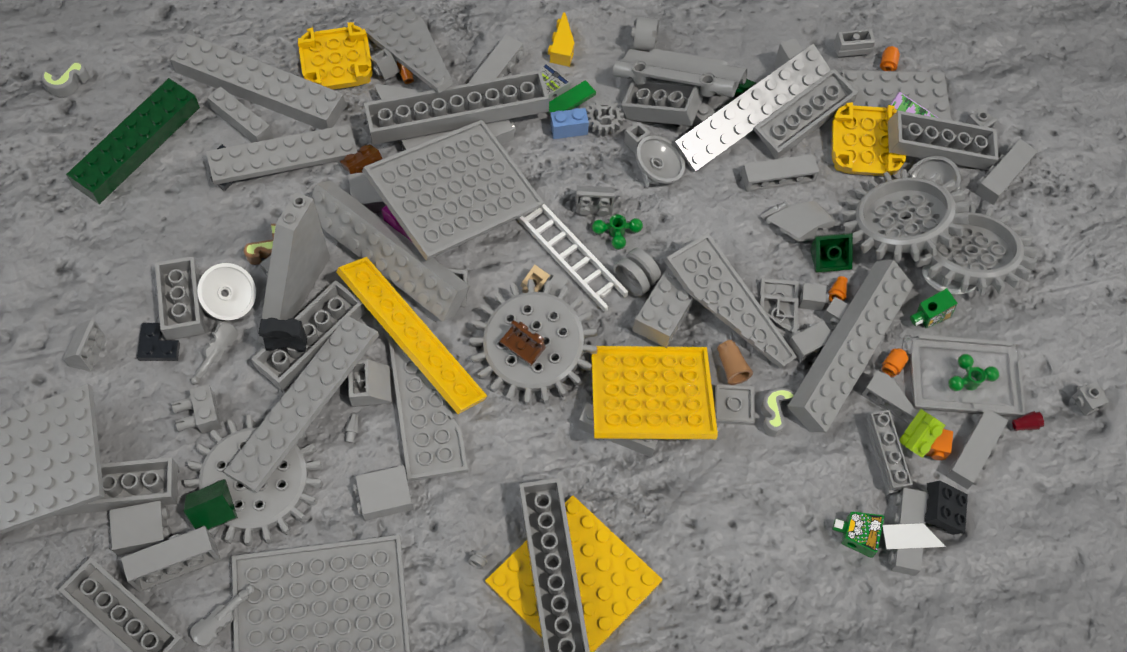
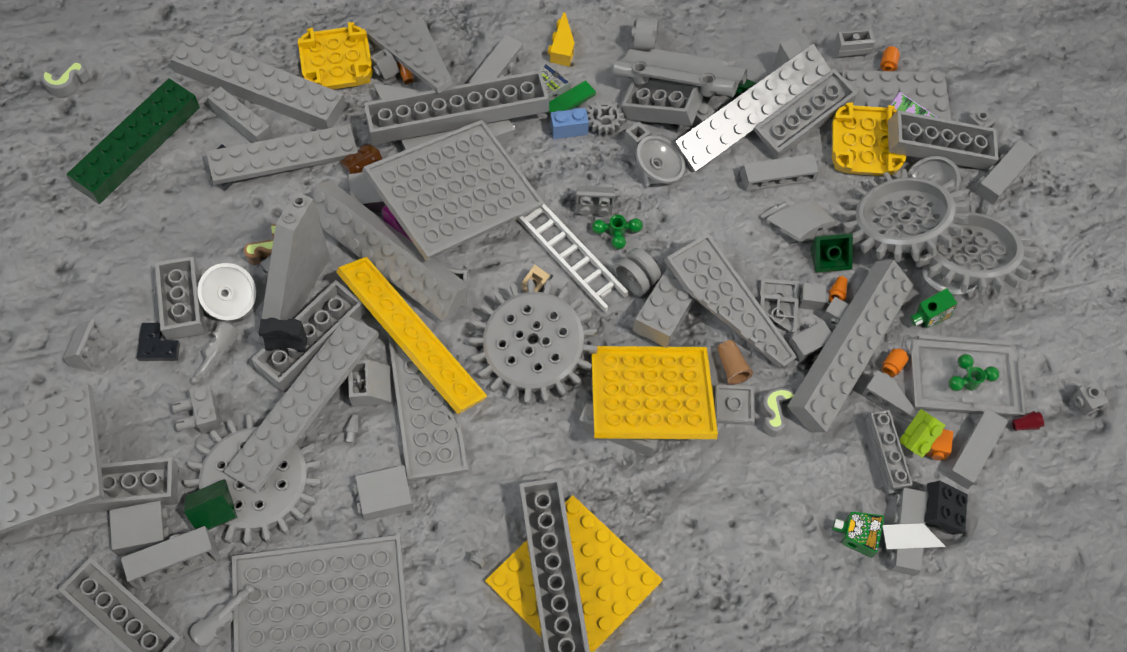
(523, 342): reddish brown bracket -> none

